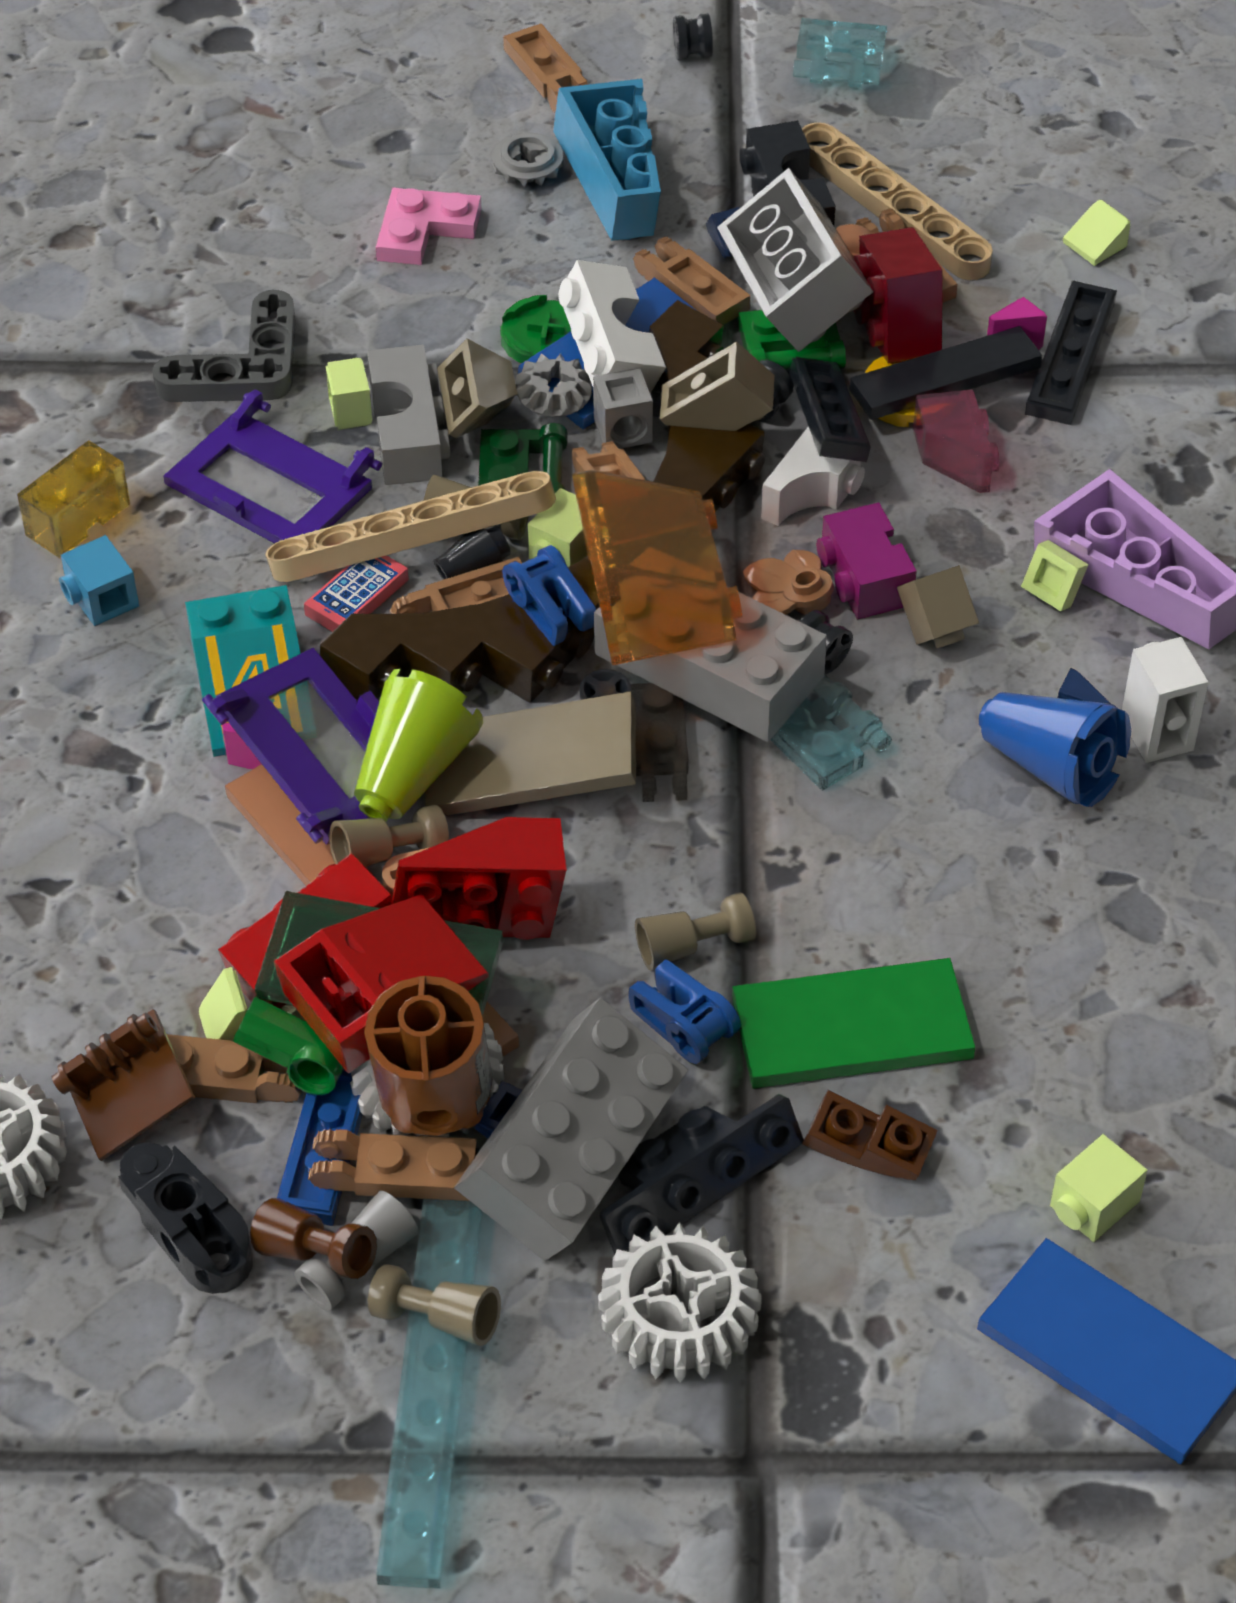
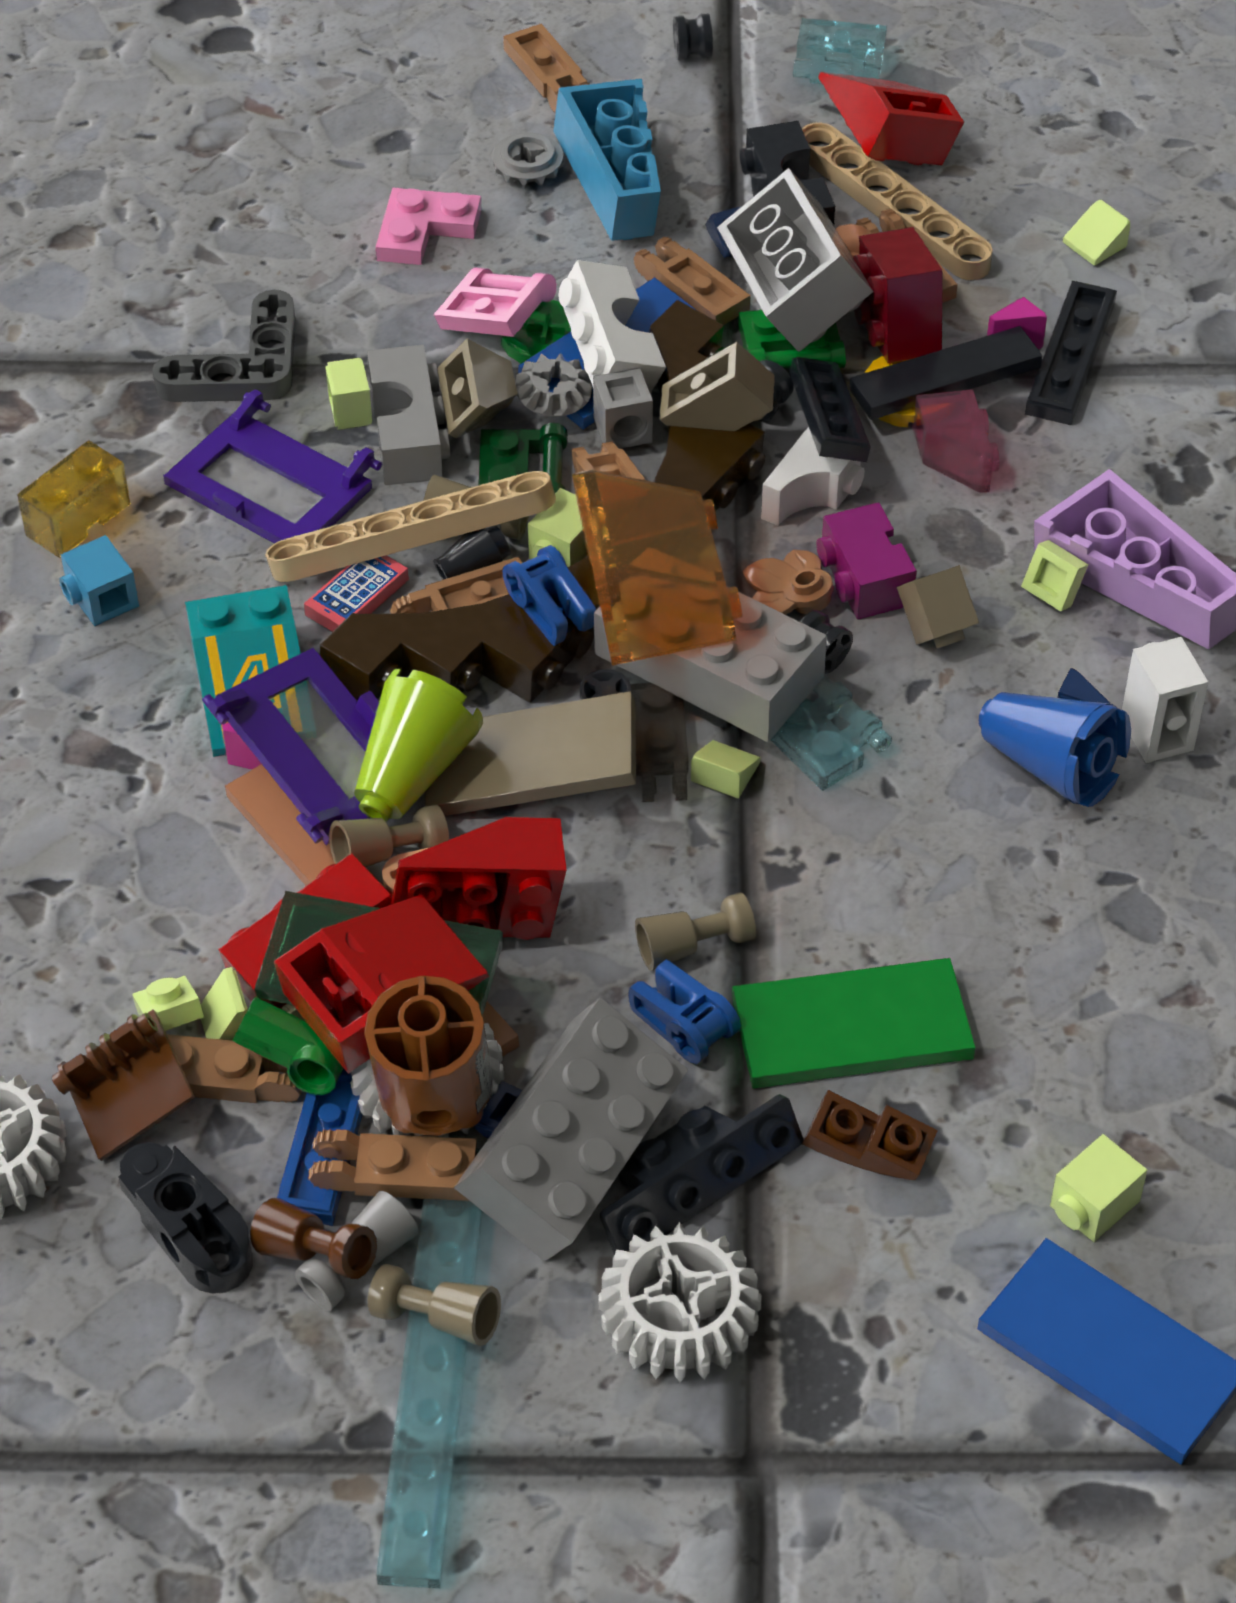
(171, 999): none -> yellowish green plate
(494, 302): none -> bright pink plate
(723, 768): none -> yellowish green slope
(895, 118): none -> red slope

